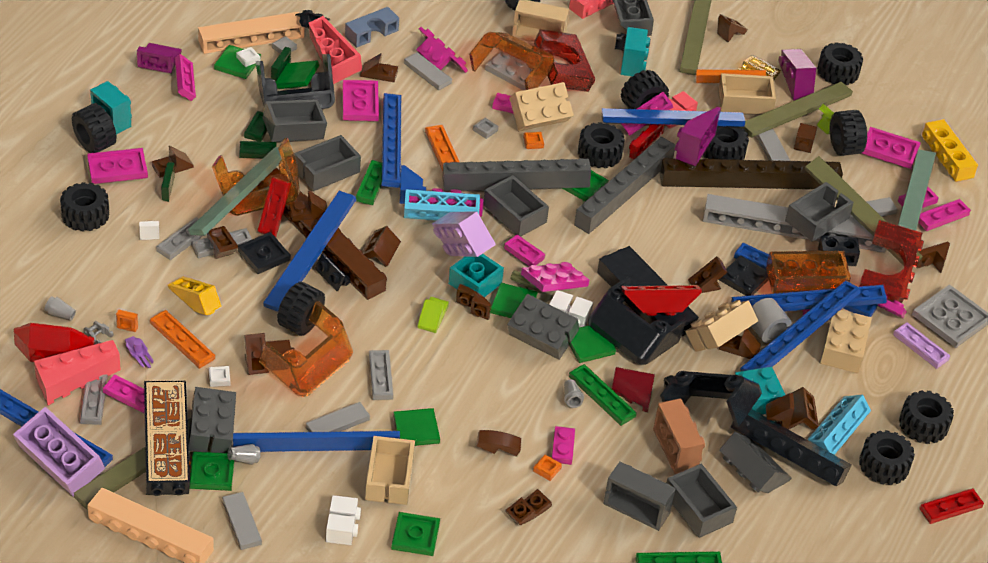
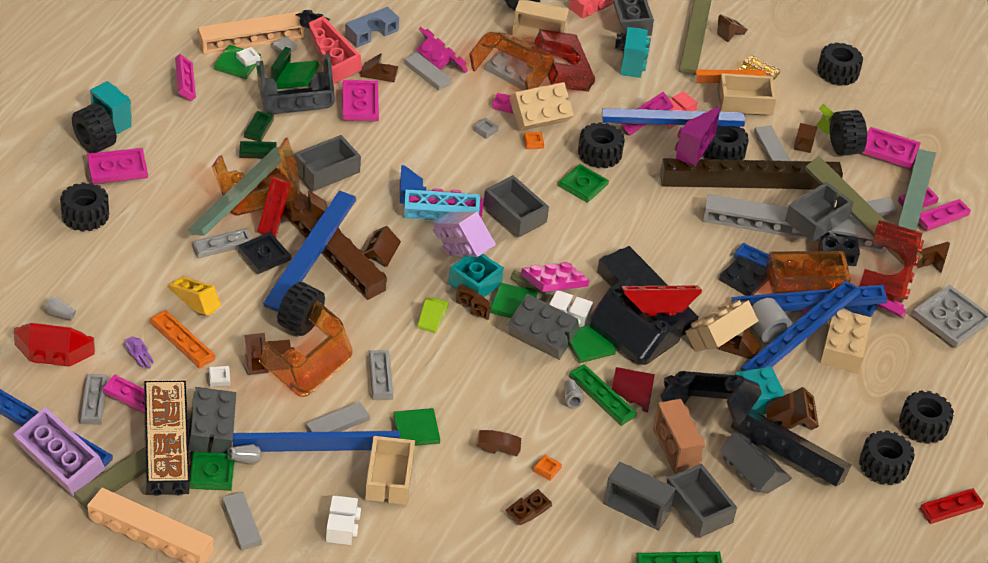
(73, 369): coral wedge -> none
(102, 328): light grey piece -> none
(127, 320): orange tile -> none
(149, 230): white tile -> none
(157, 57): magenta bracket -> none
(168, 180): dark green tile -> none
(177, 242): light grey tile -> none
(179, 158): reddish brown slope -> none
(222, 242): reddish brown slope -> none
(294, 120): dark grey piece -> none
(331, 272): black hinge -> none
(371, 184): green plate -> none
(391, 141): blue tile -> none
(415, 534): green tile -> none
(441, 144): orange tile -> none
(524, 251): dark pink plate -> none
(532, 173): dark grey brick -> none
(563, 445): dark pink plate -> none
(623, 186): dark grey brick -> none
(642, 88): black tyre -> none
(645, 139): red plate -> none
(707, 276): reddish brown slope -> none
(796, 109): olive tile -> none
(798, 72): magenta wedge -> none
(840, 423): medium azure fence -> none
(921, 345): lavender tile -> none
(949, 150): yellow brick -> none

